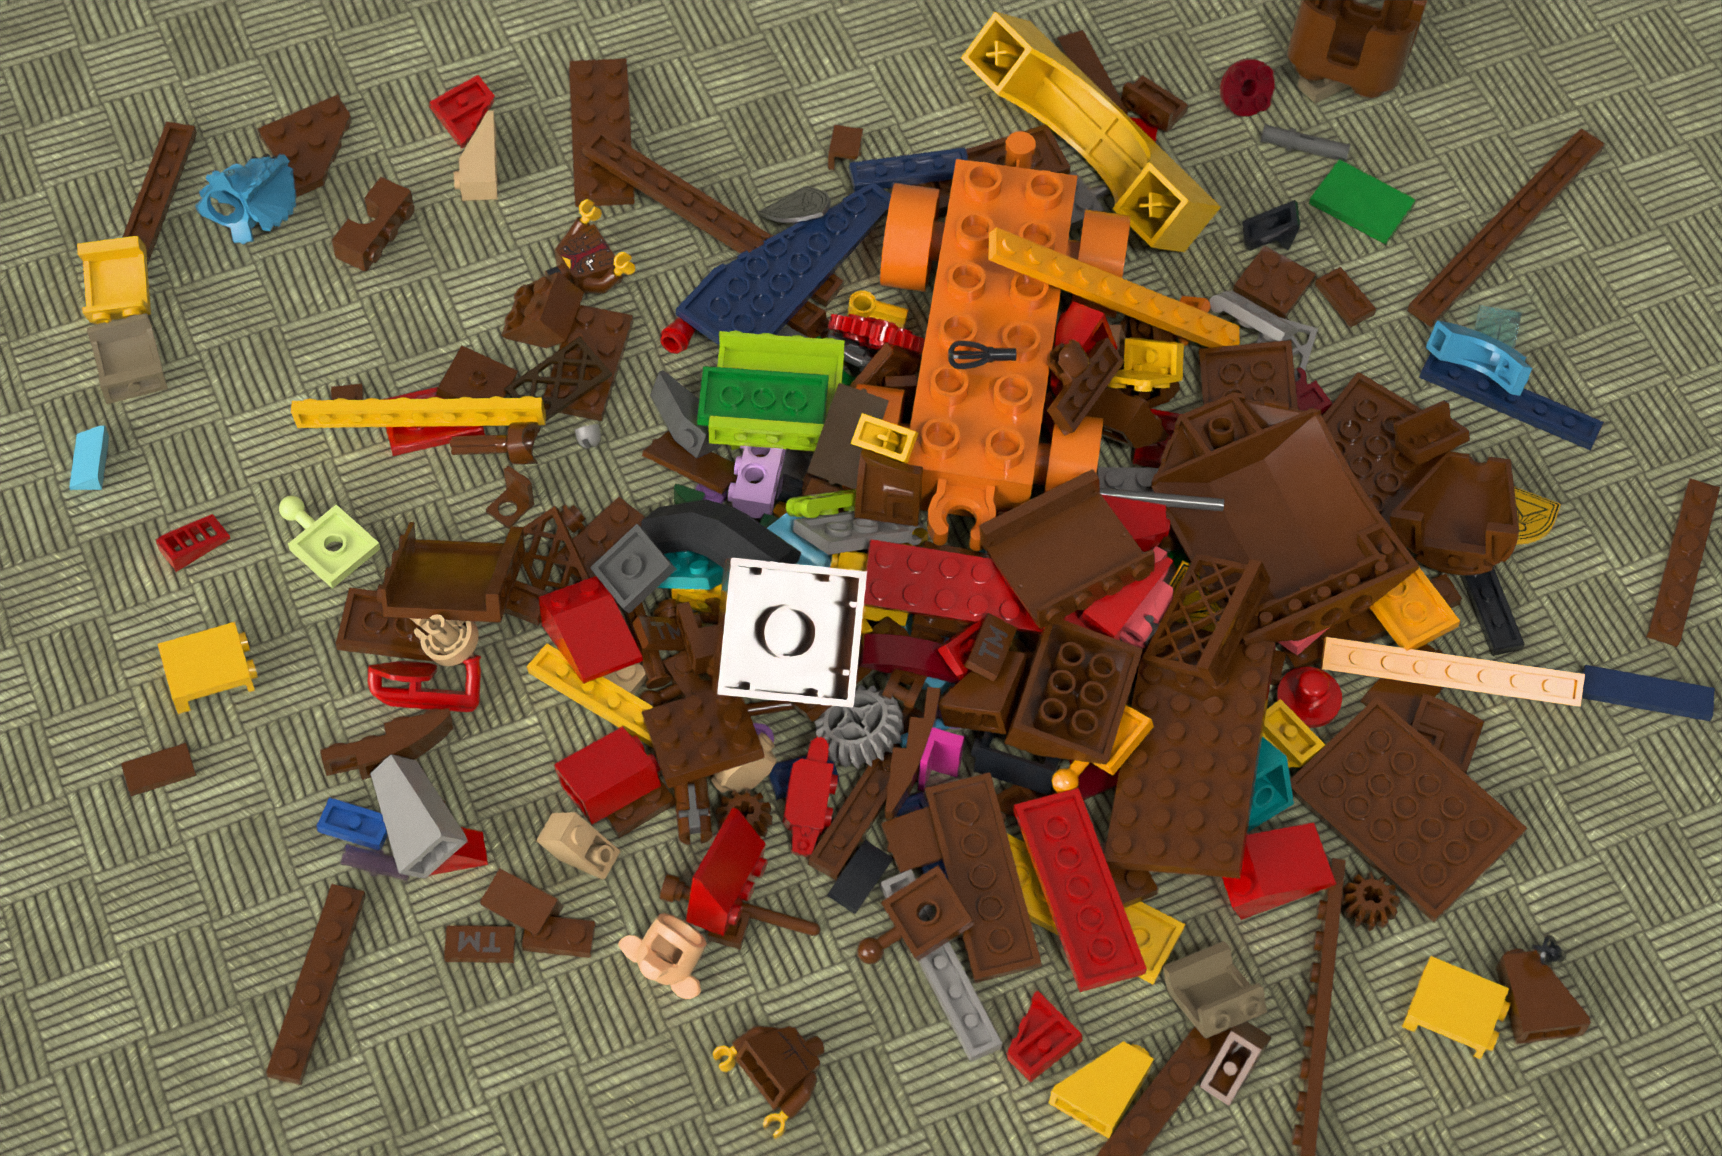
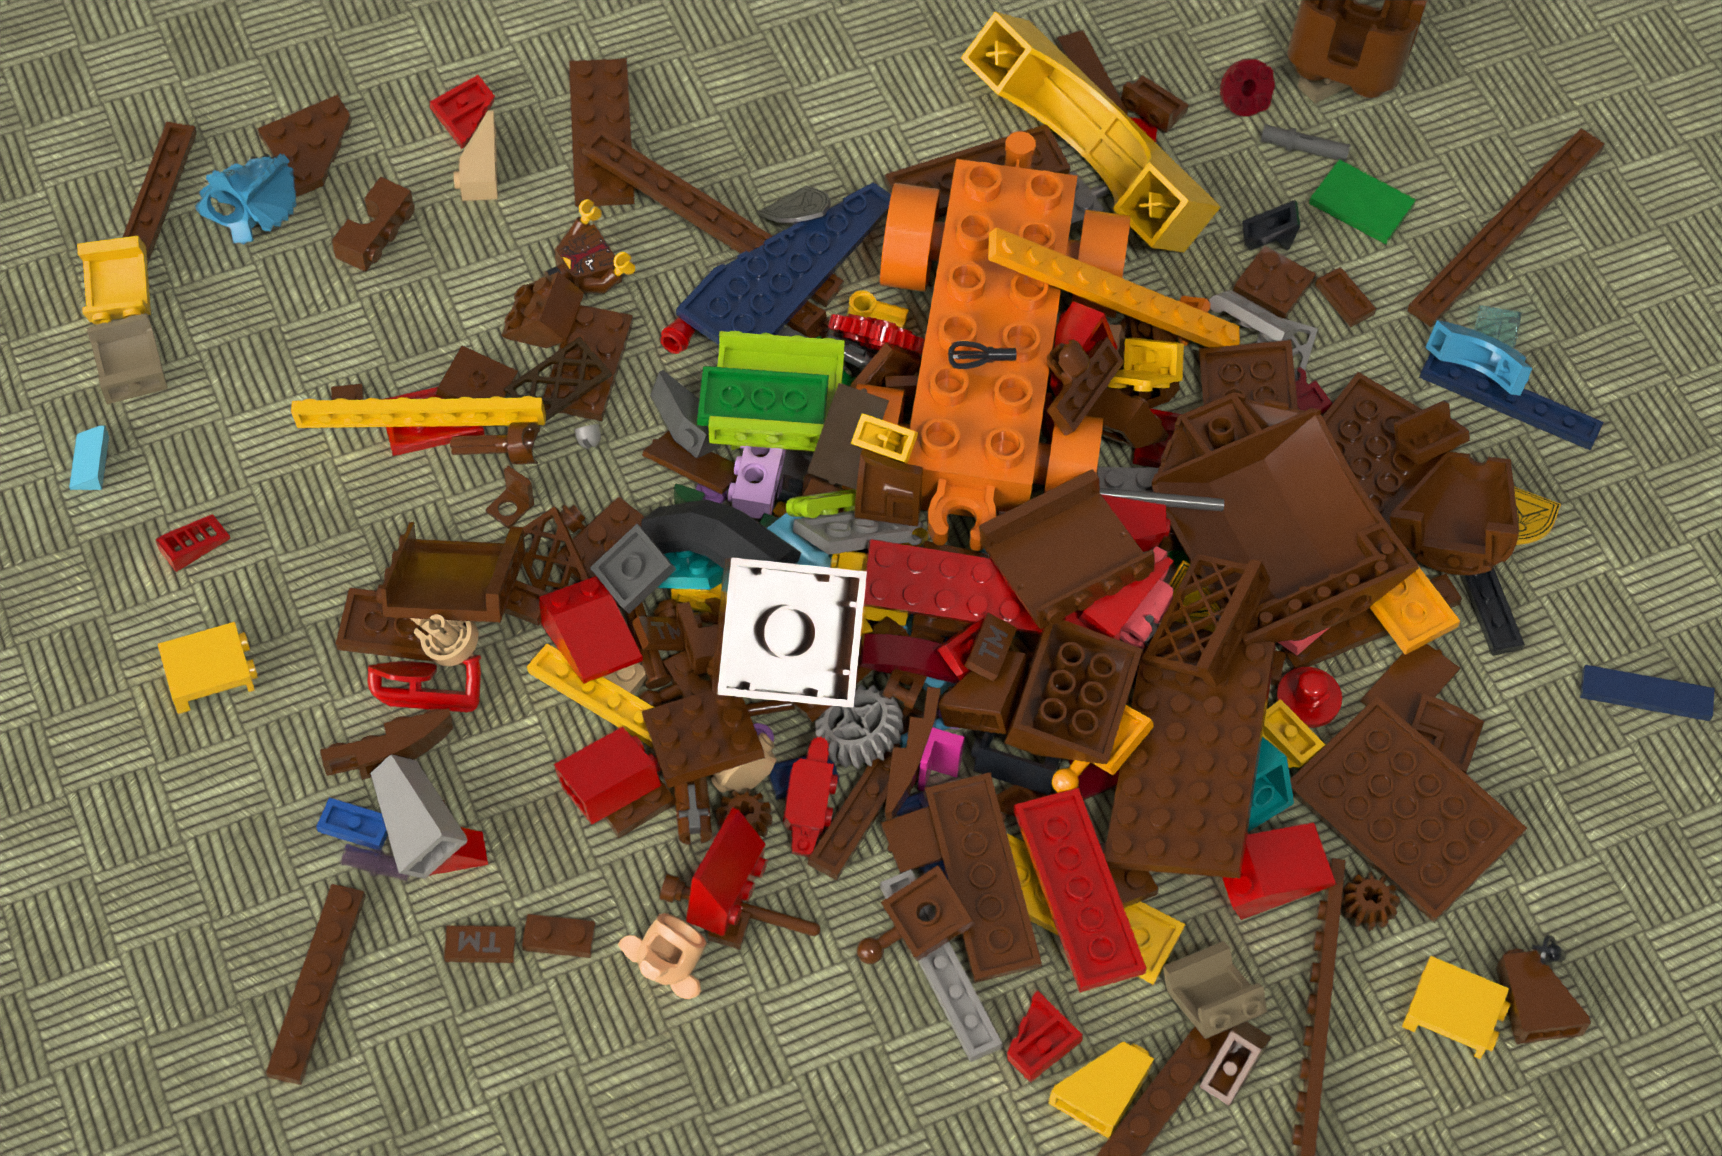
(158, 769): reddish brown tile -> none
(331, 527): yellowish green plate -> none
(520, 902): reddish brown panel -> none
(578, 844): tan slope -> none
(778, 1065): reddish brown torso -> none
(845, 143): reddish brown panel -> none
(860, 877): black slope -> none
(906, 169): dark blue tile -> none
(1452, 671): plate -> none
(1683, 562): reddish brown plate -> none

